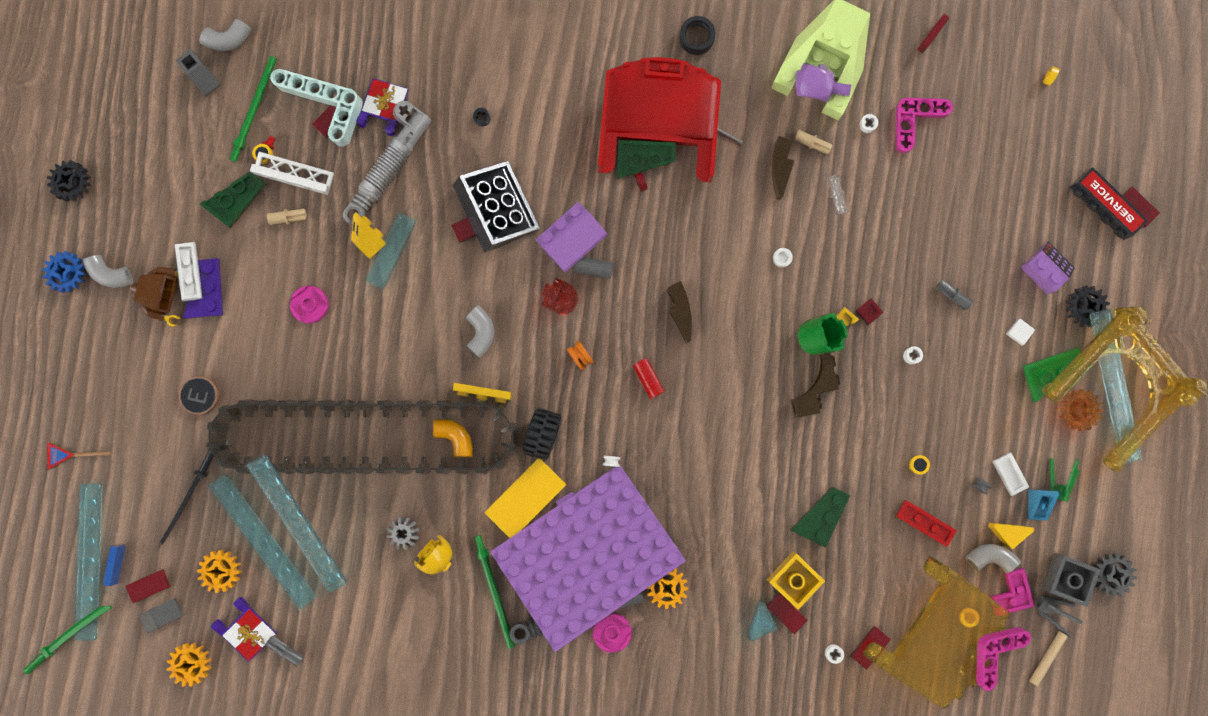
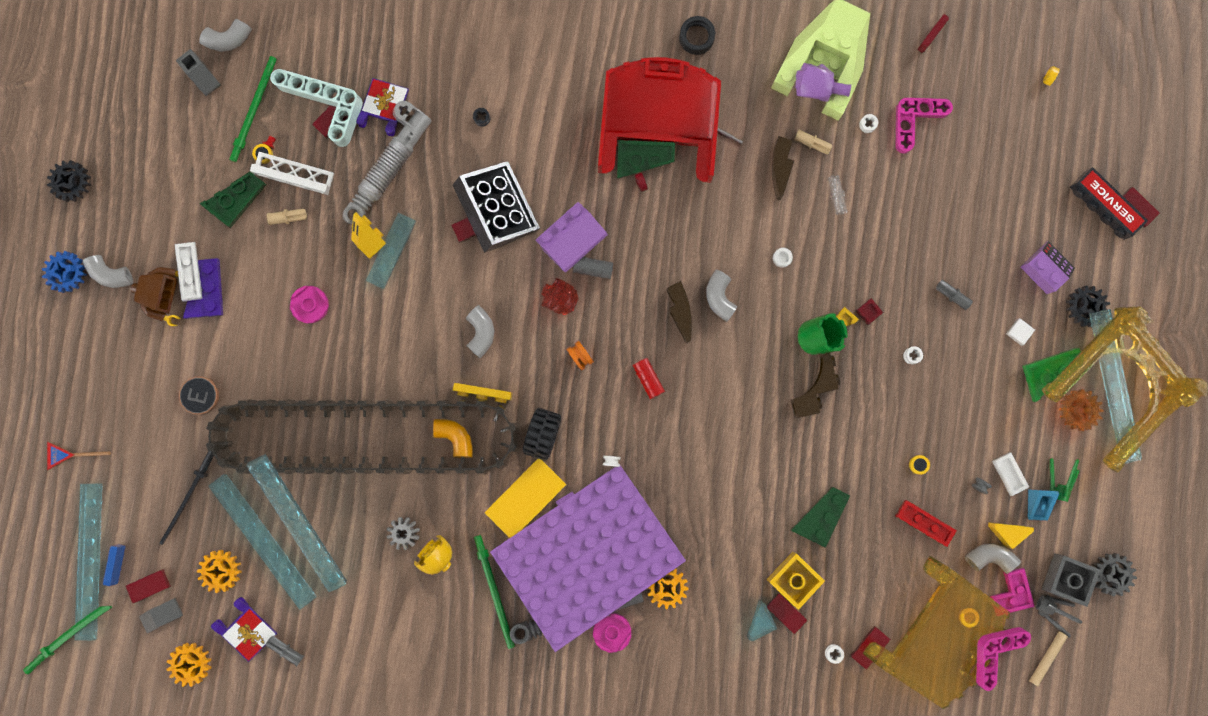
(716, 295): none -> light grey cylinder

